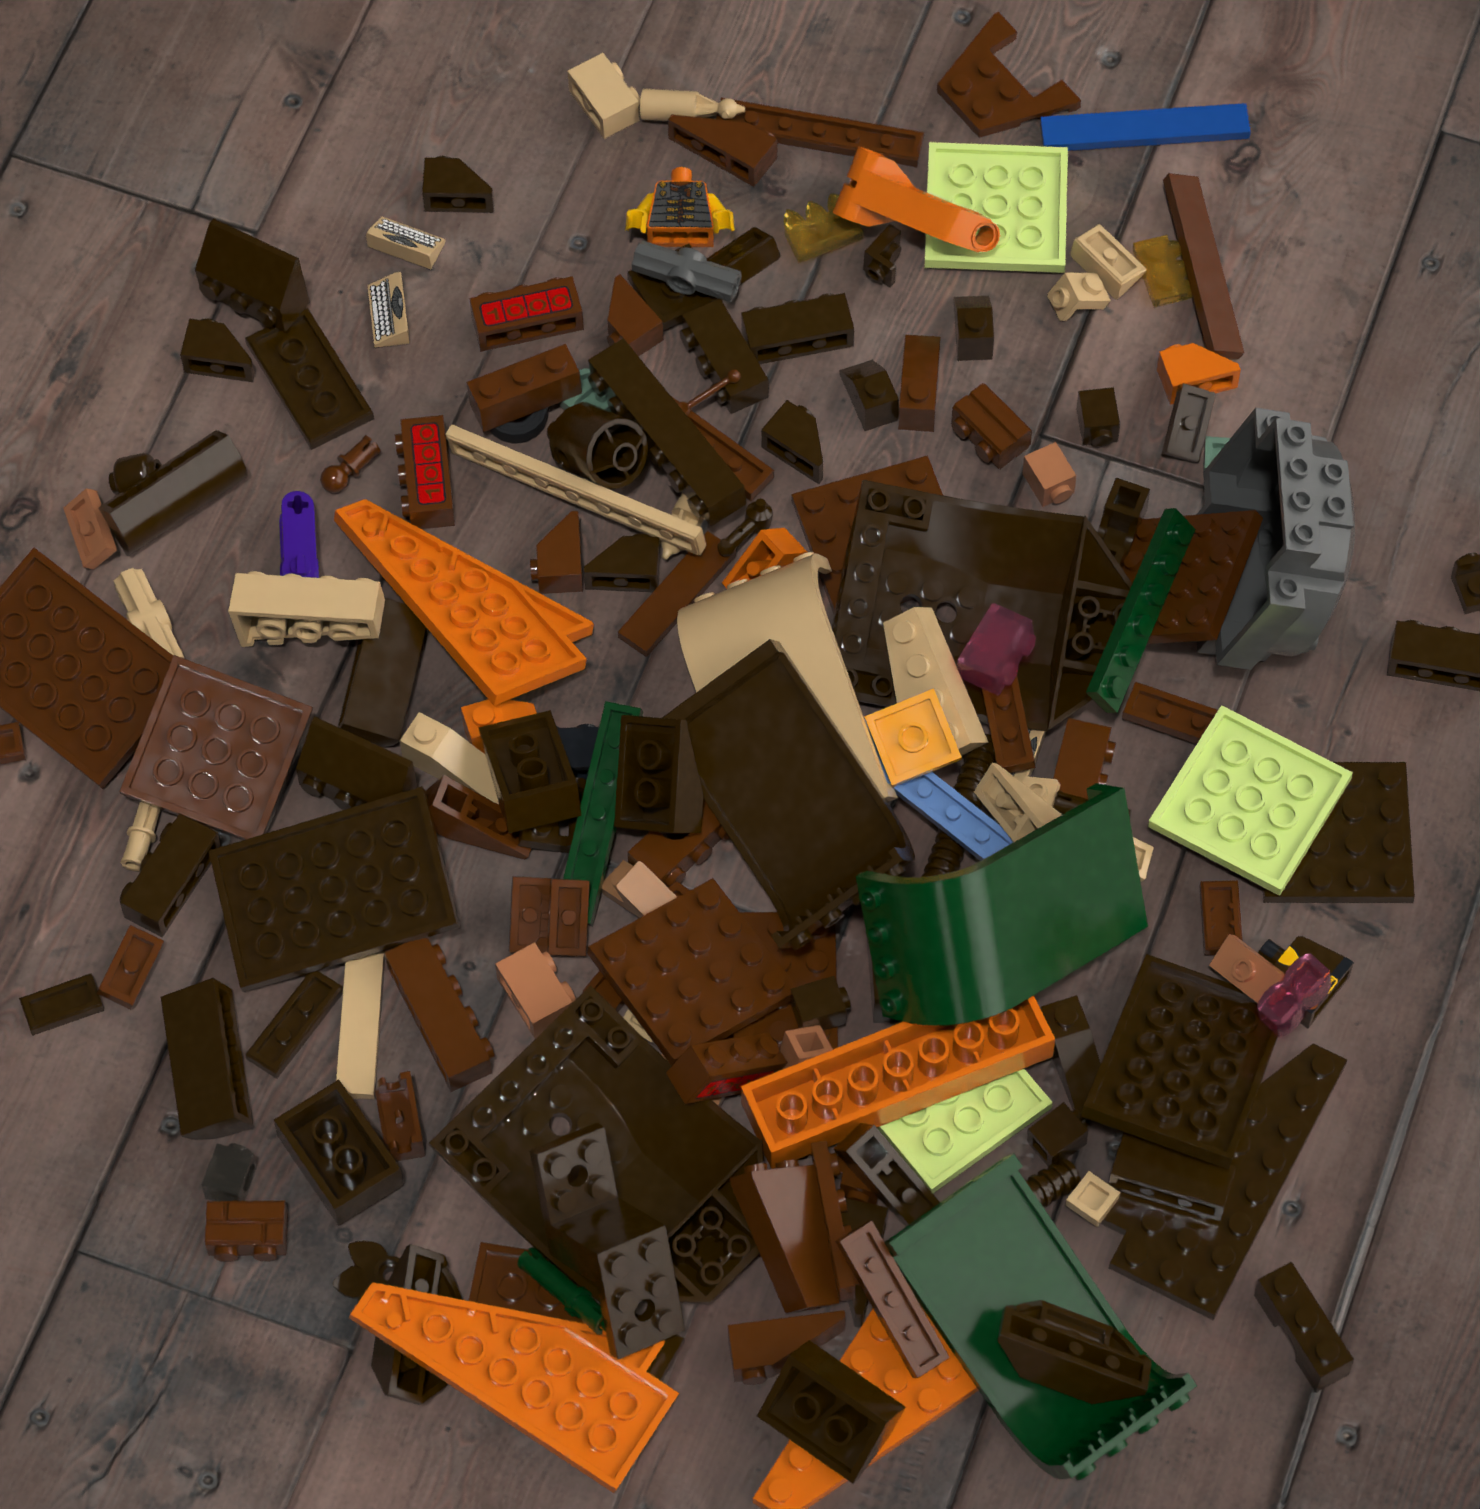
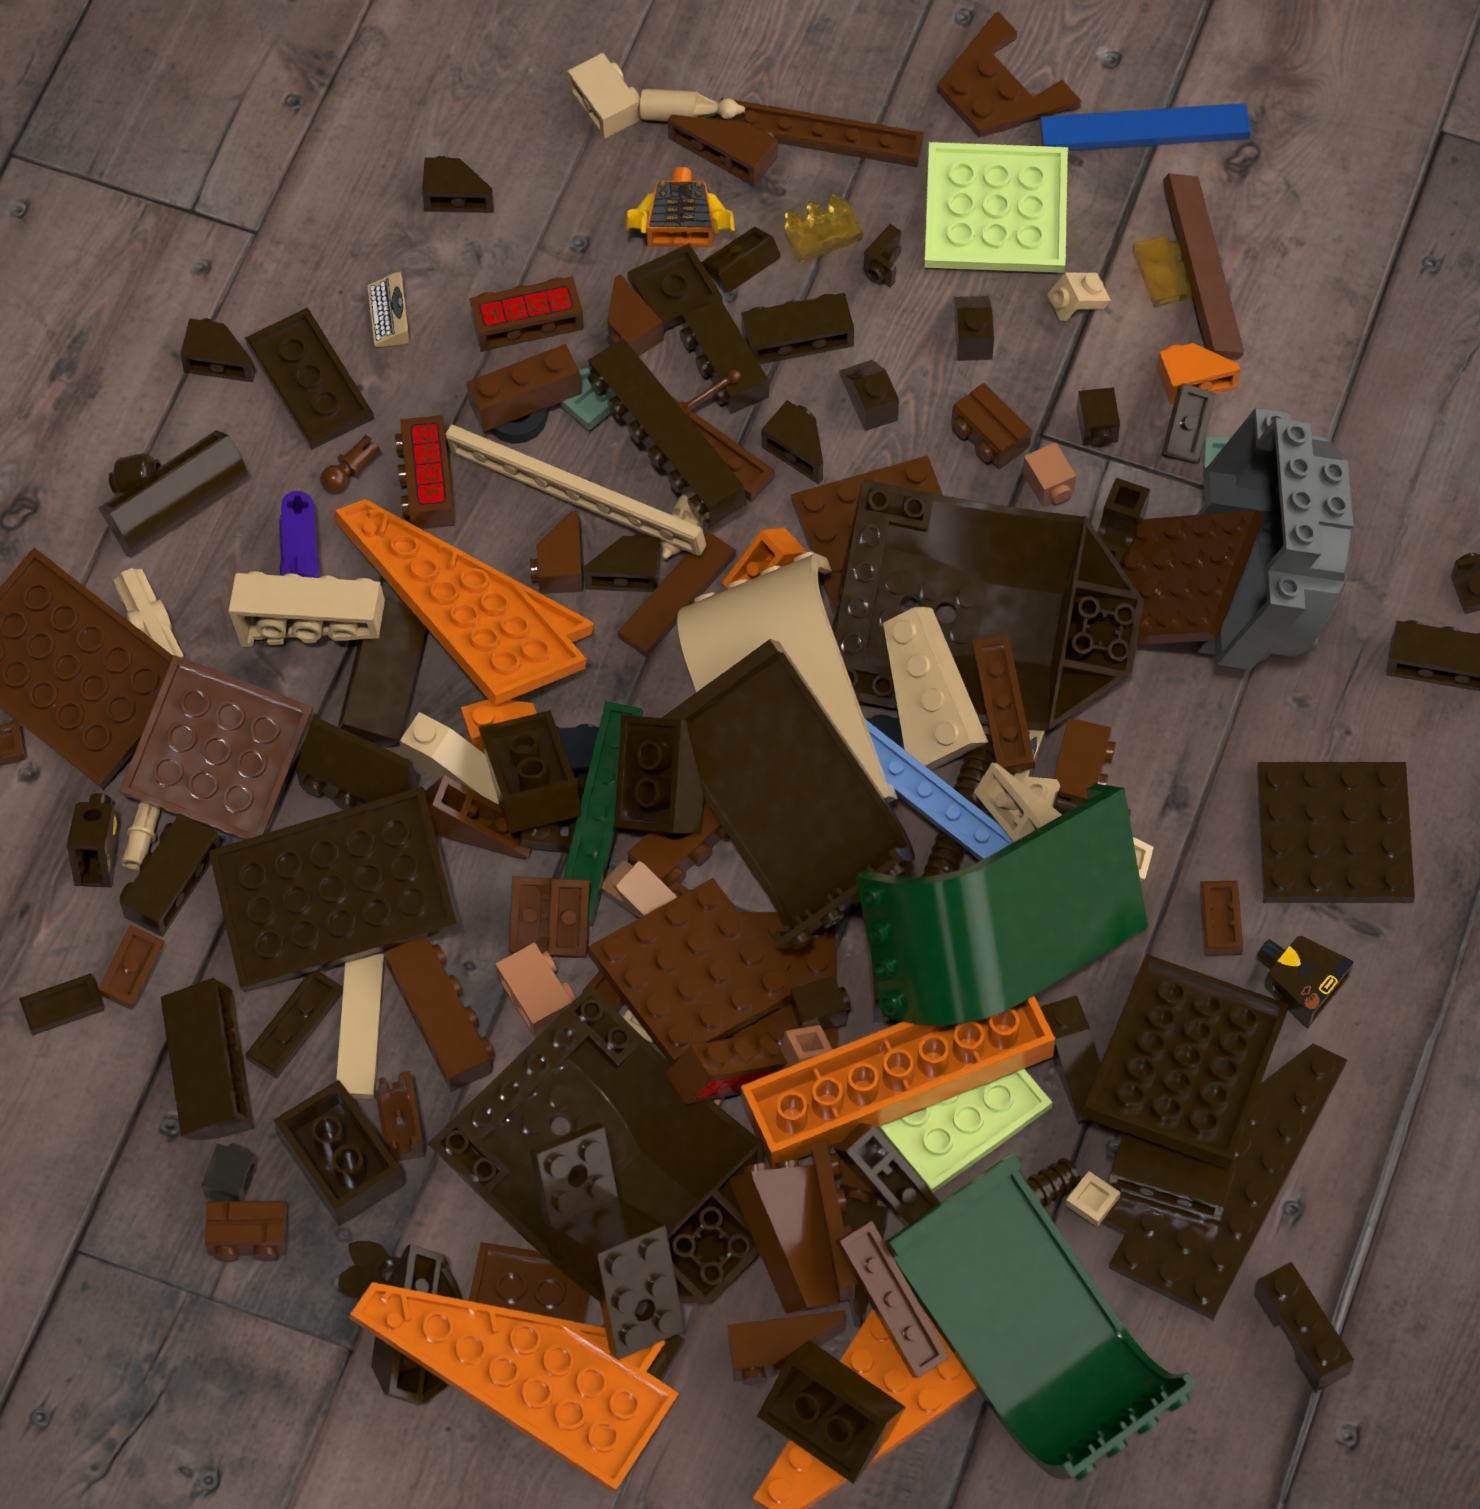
(89, 529): nougat plate -> none
(93, 829): none -> dark brown torso
(251, 276): dark brown slope -> none
(404, 242): tan slope -> none
(574, 1298): dark green pin -> none
(598, 445): dark brown cylinder -> none
(686, 271): dark grey piece -> none
(757, 517): dark brown piece -> none
(884, 194): orange connector -> none
(913, 737): light orange plate -> none
(919, 383): reddish brown slope -> none
(996, 649): clear pink brick -> none
(1058, 1134): dark brown brick -> none
(1072, 1353): dark brown wedge -> none
(1102, 254): tan slope -> none
(1140, 610): dark green plate -> none
(1167, 713): reddish brown plate -> none
(1245, 968): nougat plate -> none
(1250, 800): yellowish green plate -> none
(1302, 988): clear pink brick -> none

